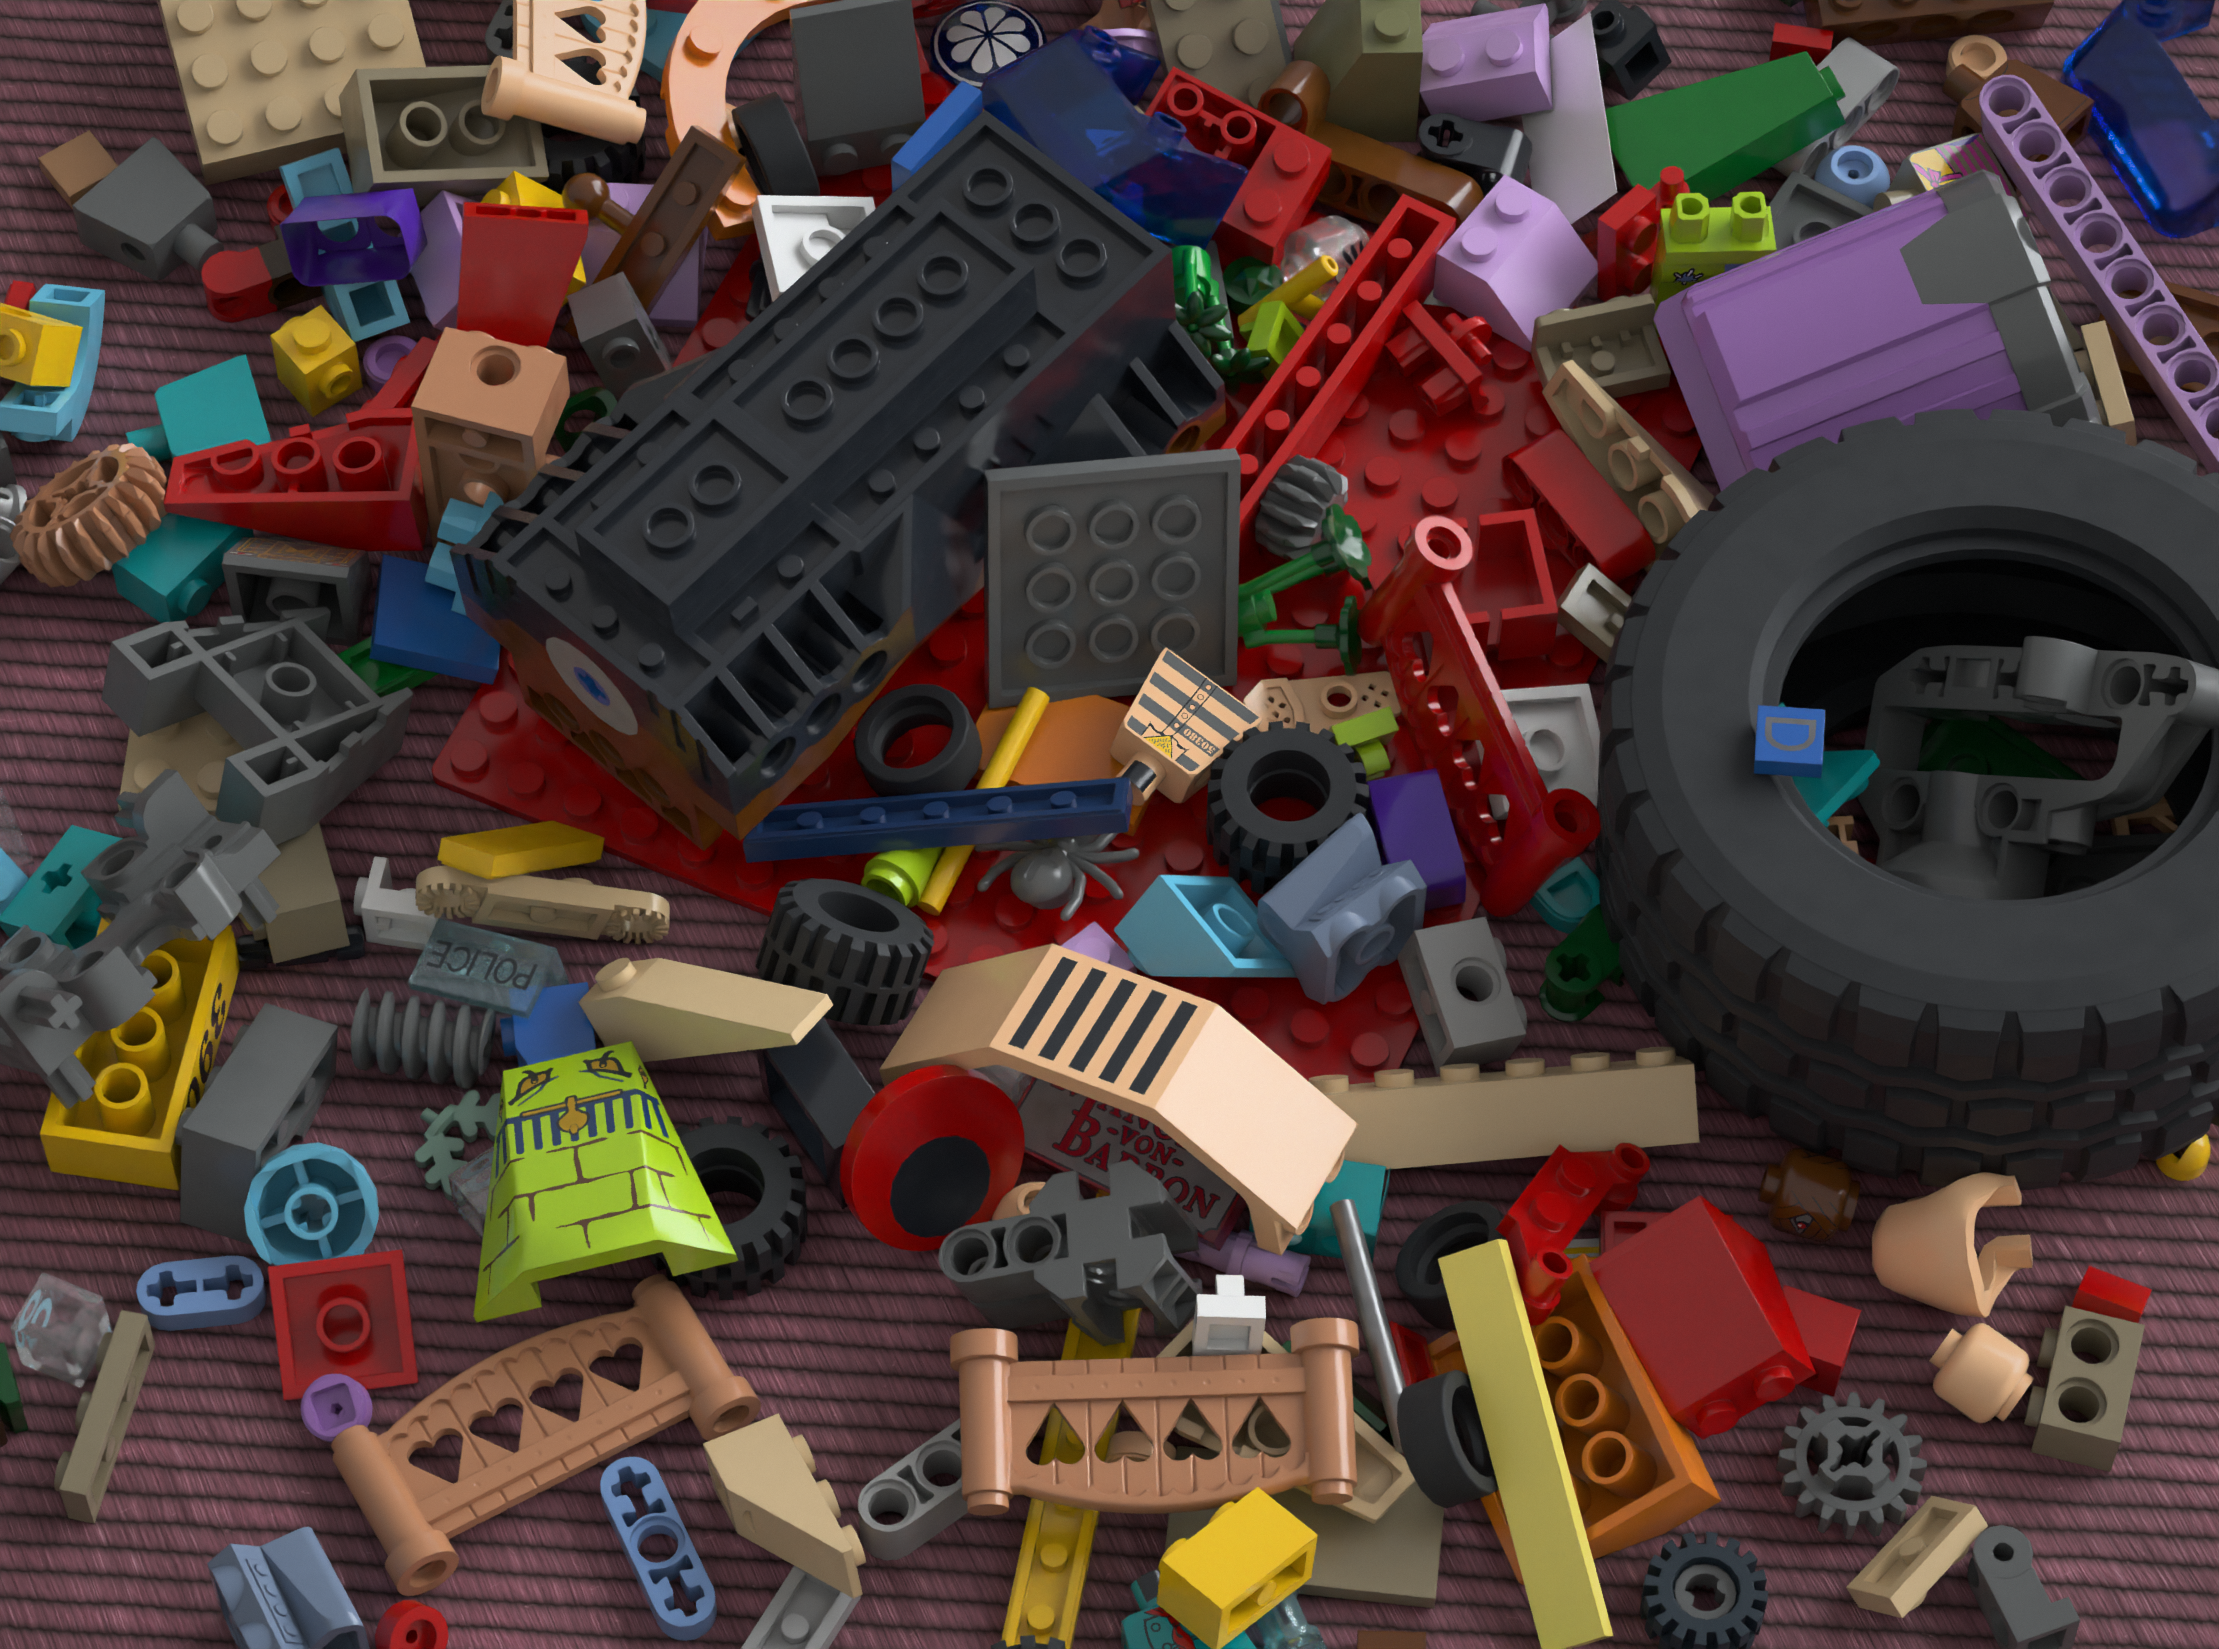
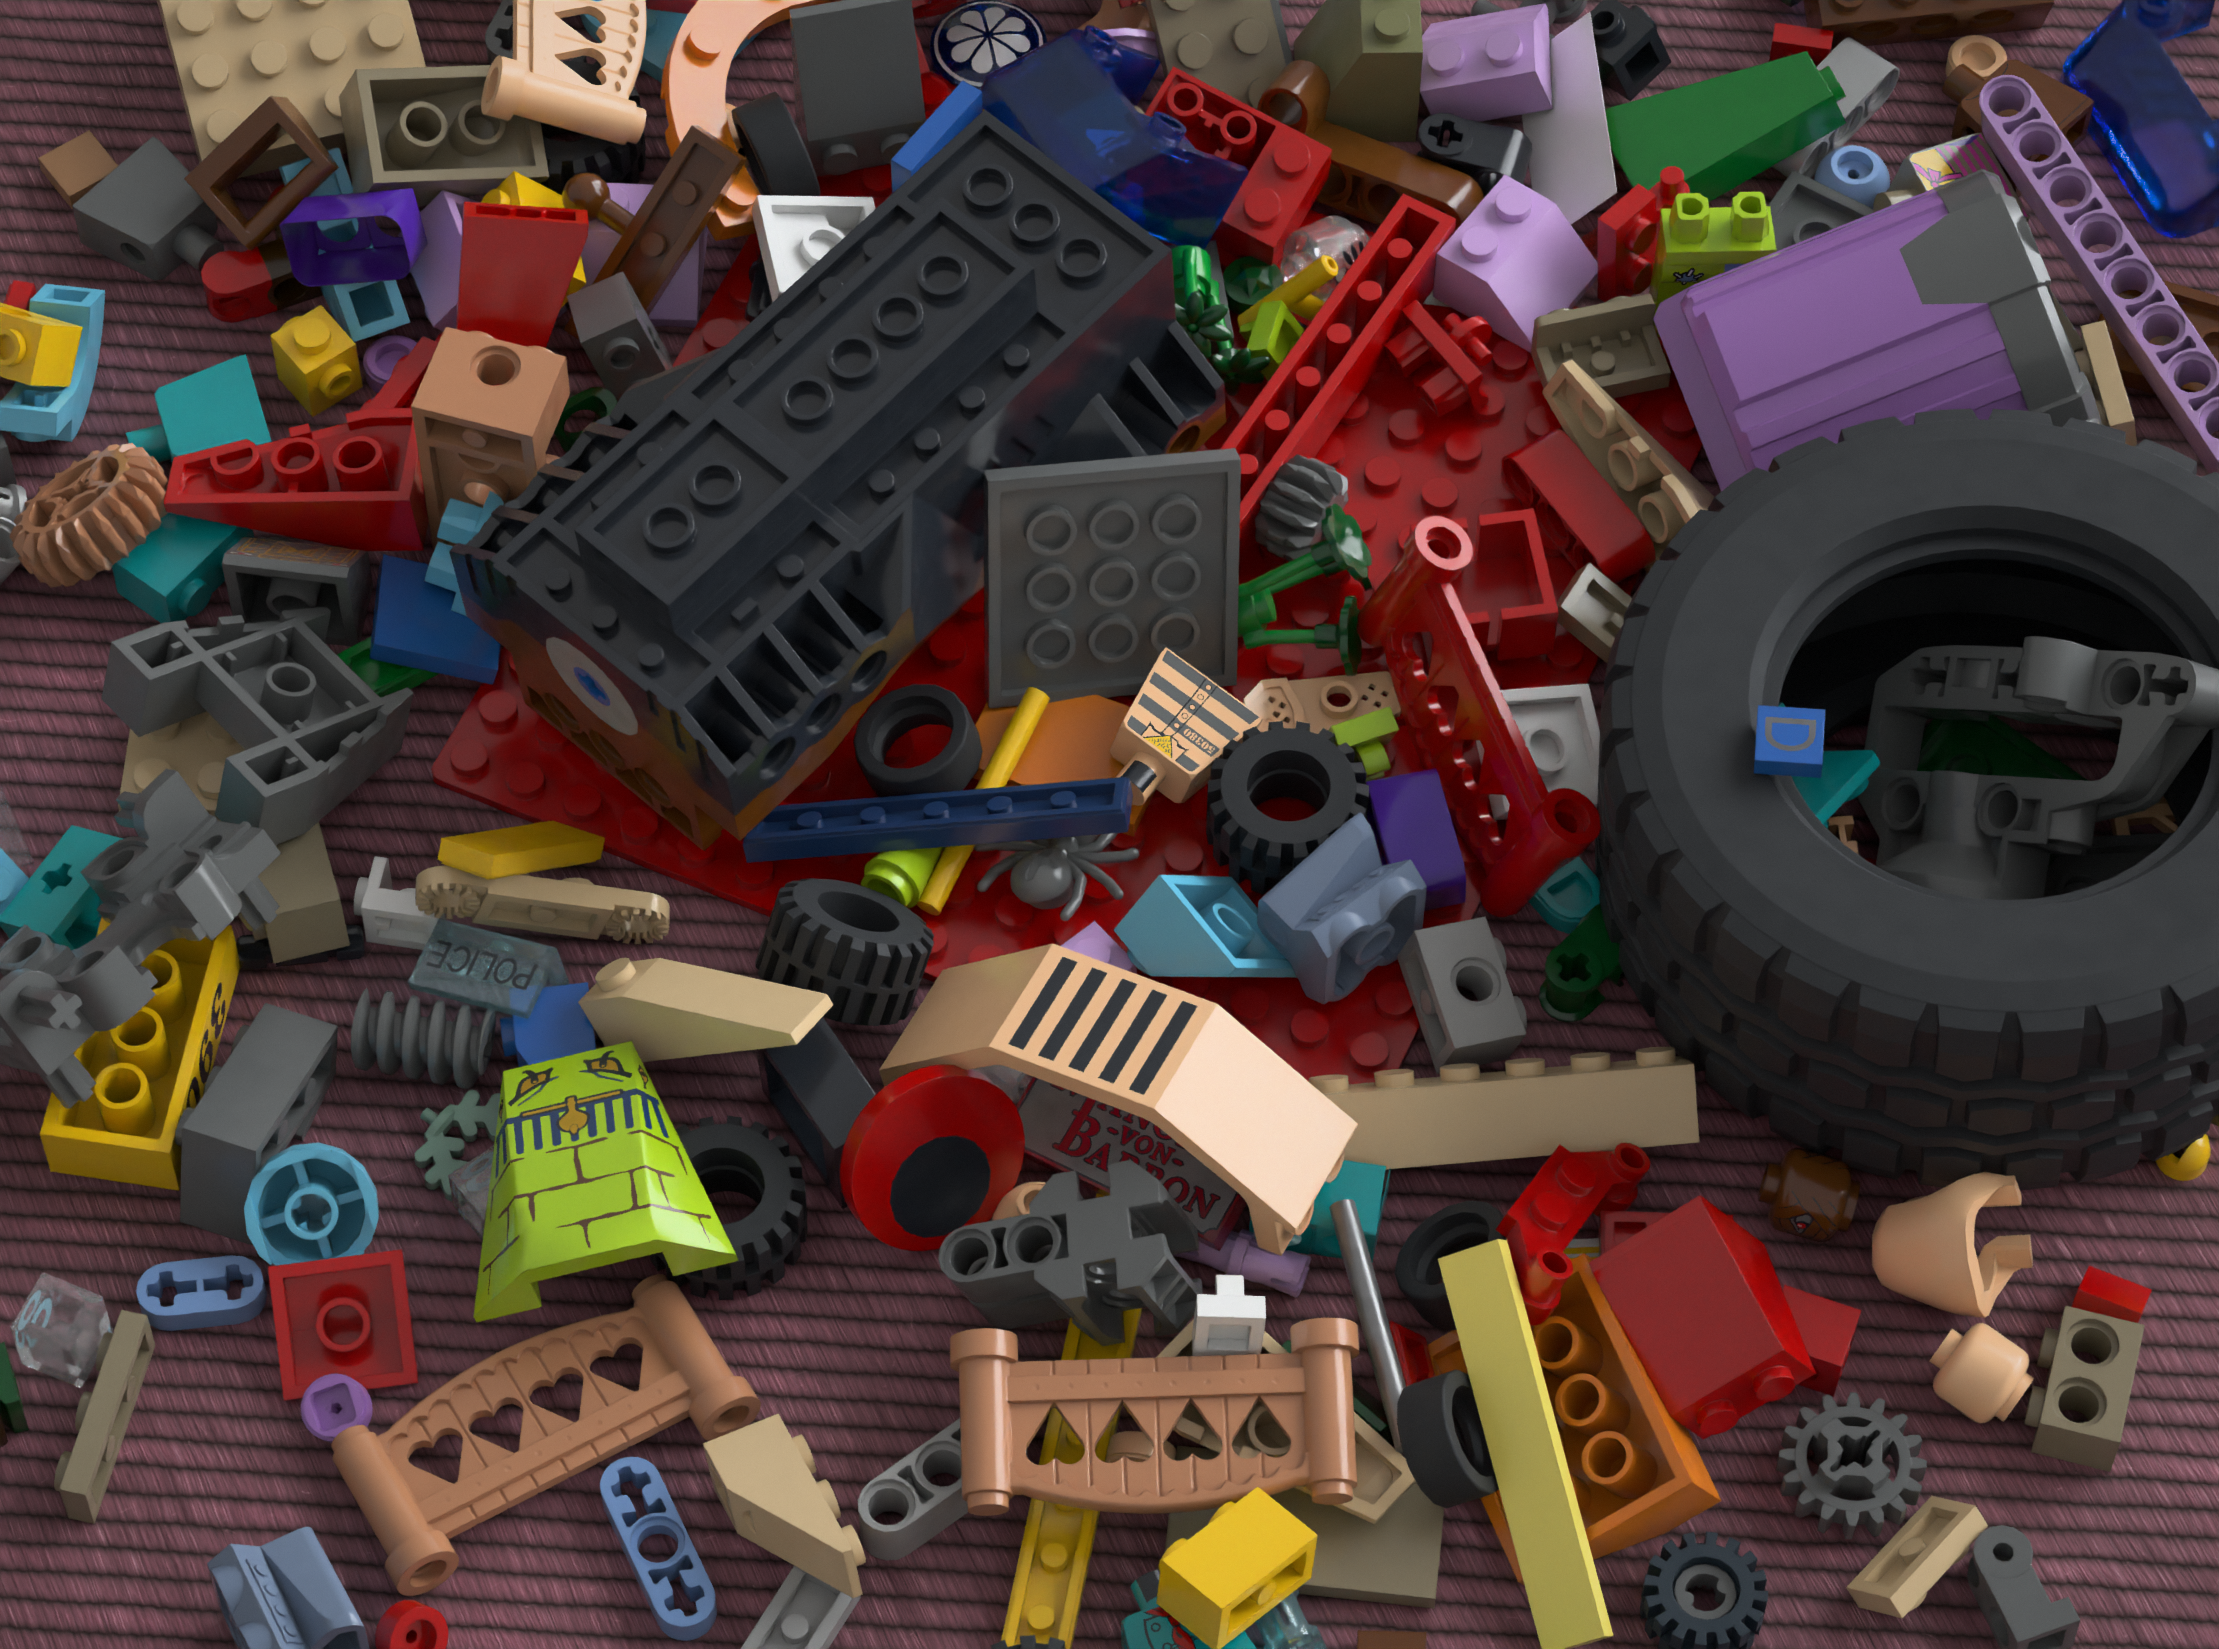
(241, 150): none -> reddish brown tile

